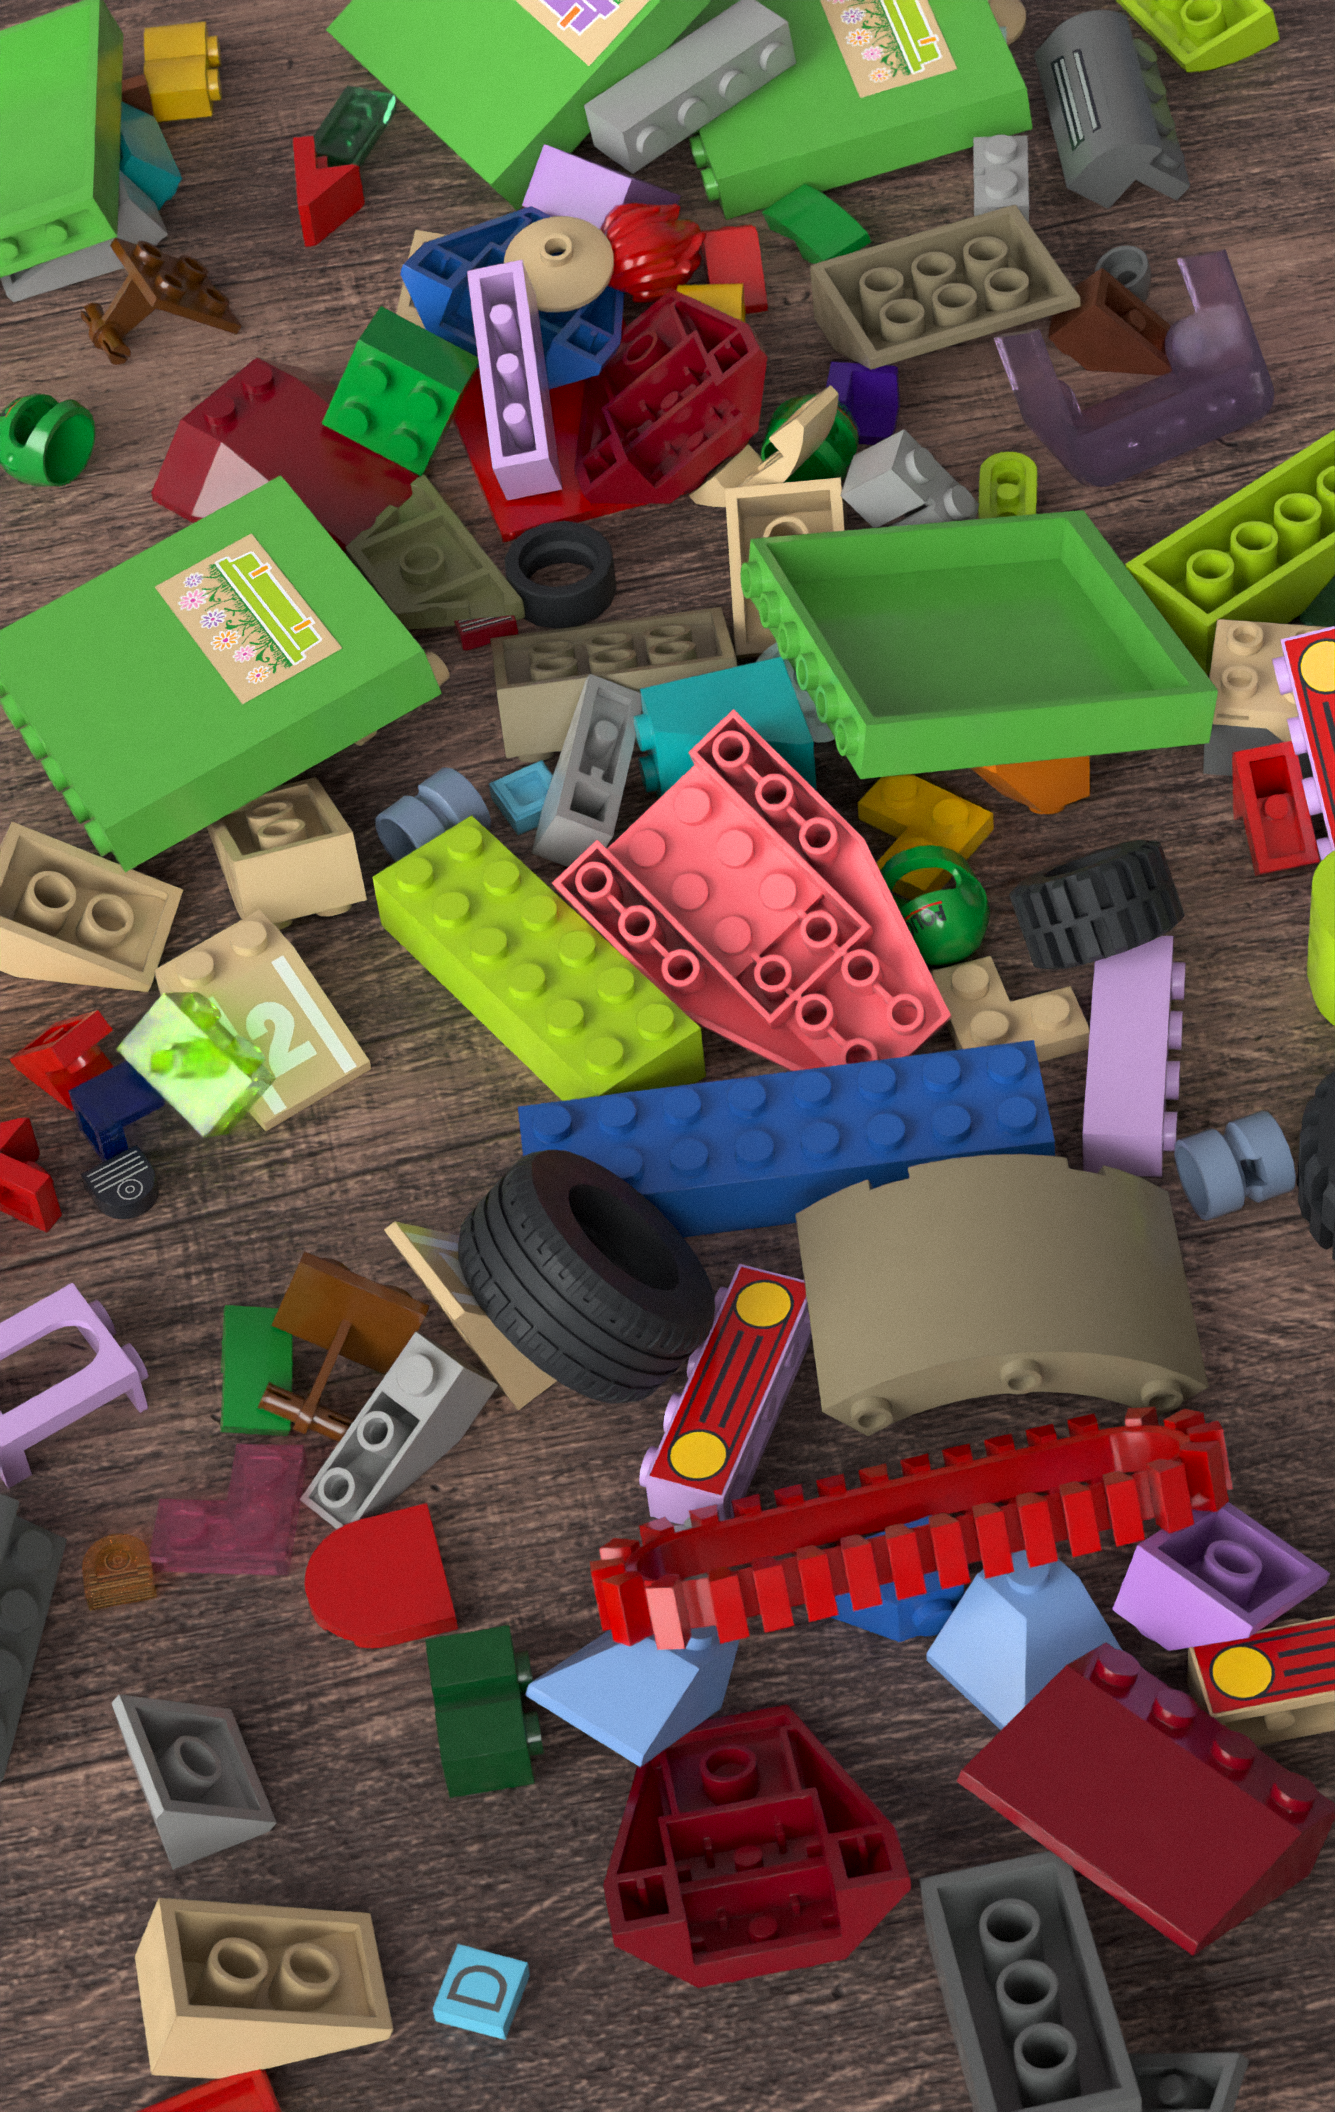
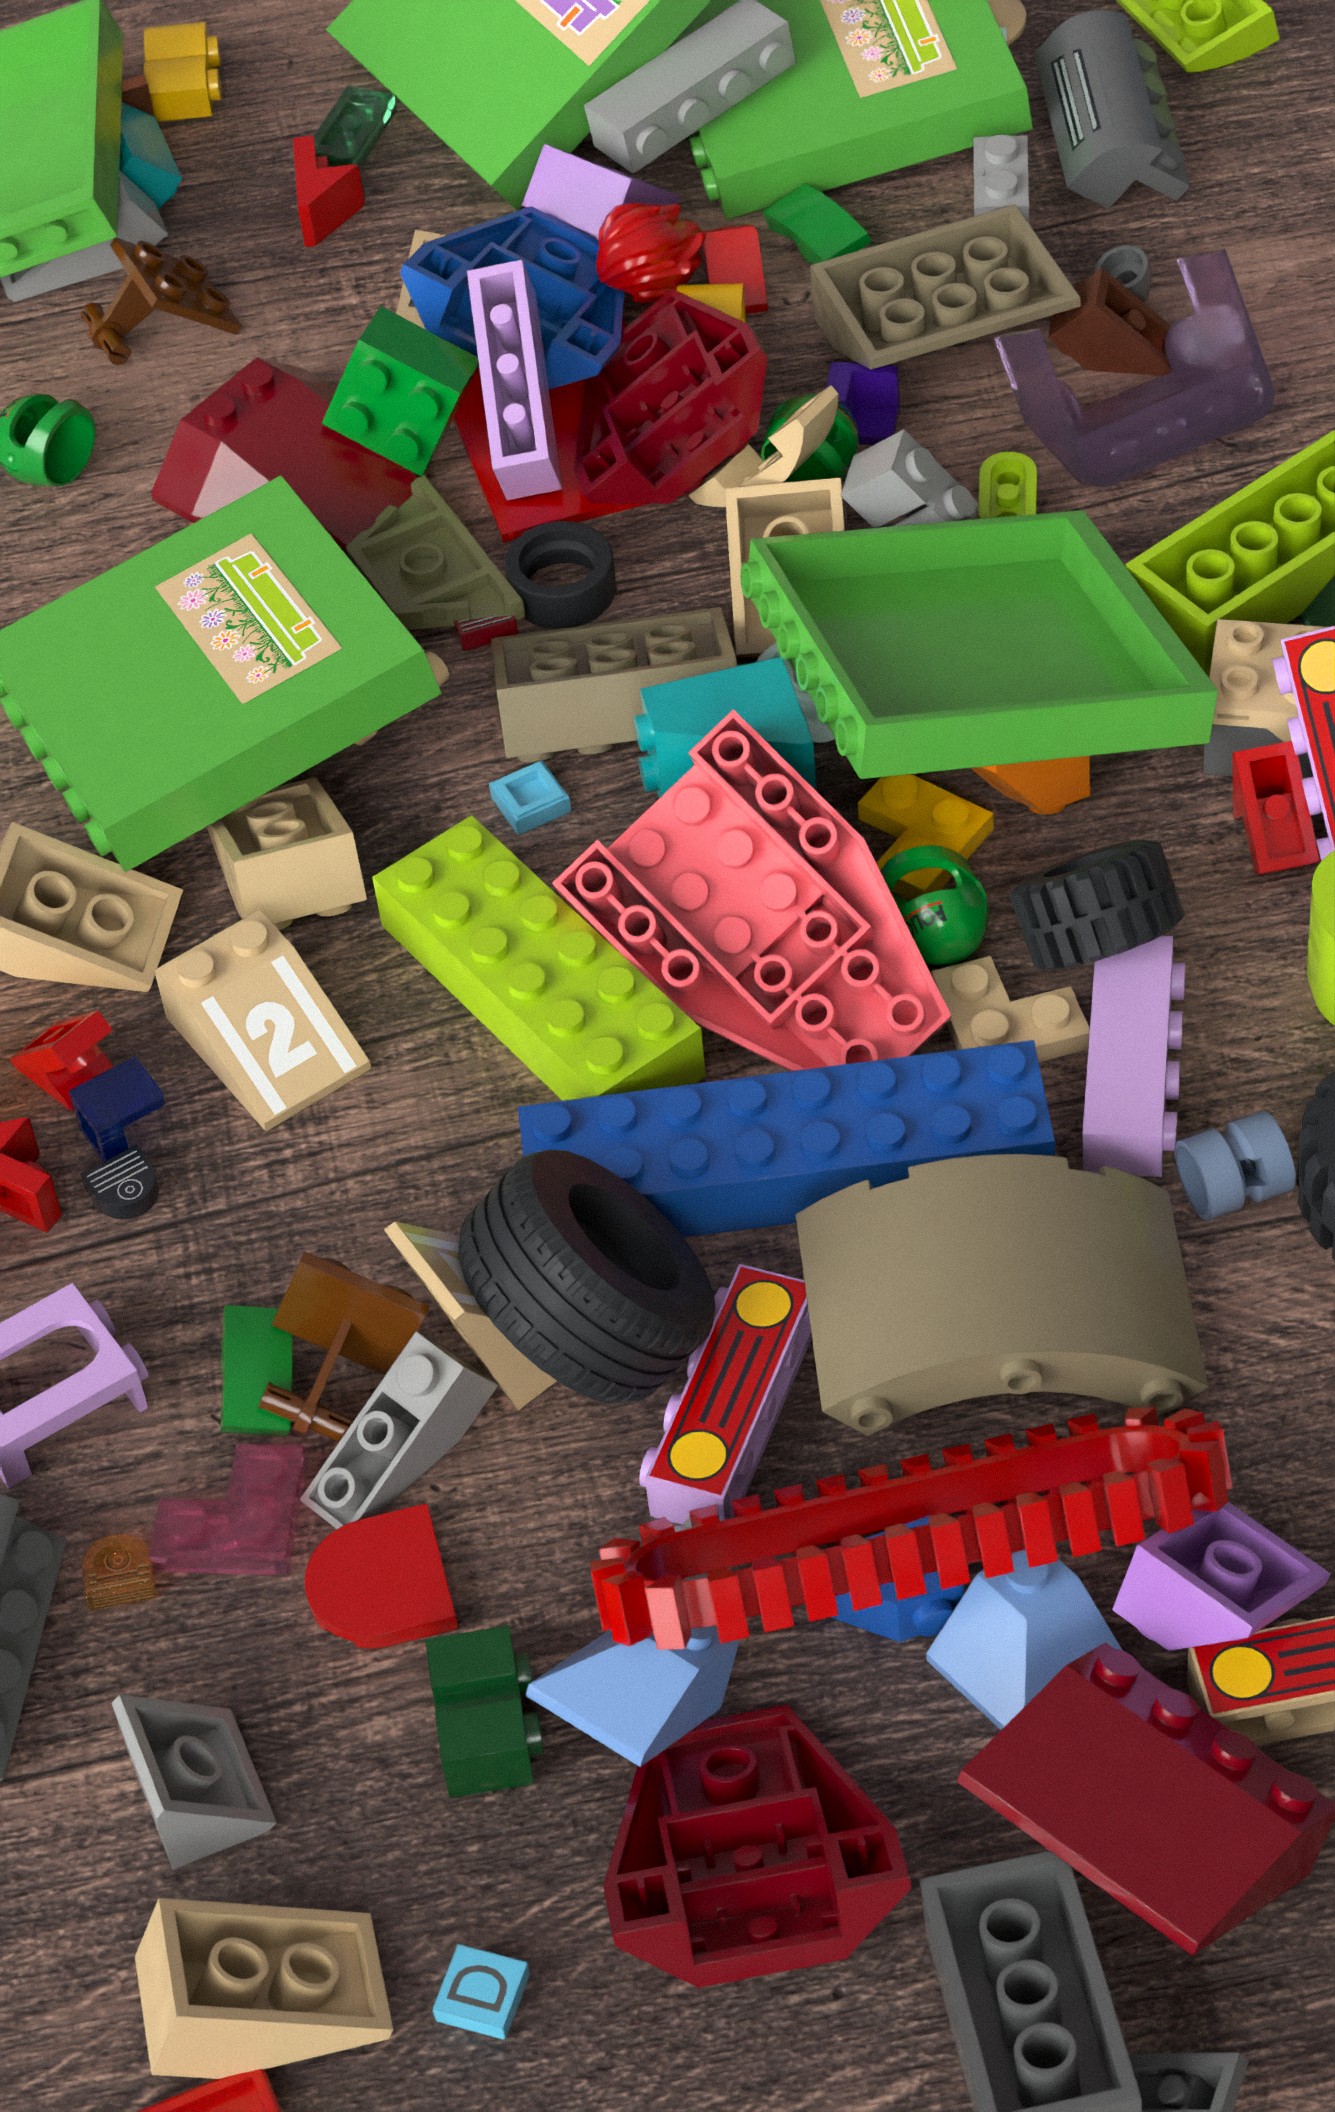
(197, 1062): clear neon green brick -> none
(440, 805): sand blue wheel -> none
(567, 279): tan dish -> none
(589, 773): light grey slope -> none

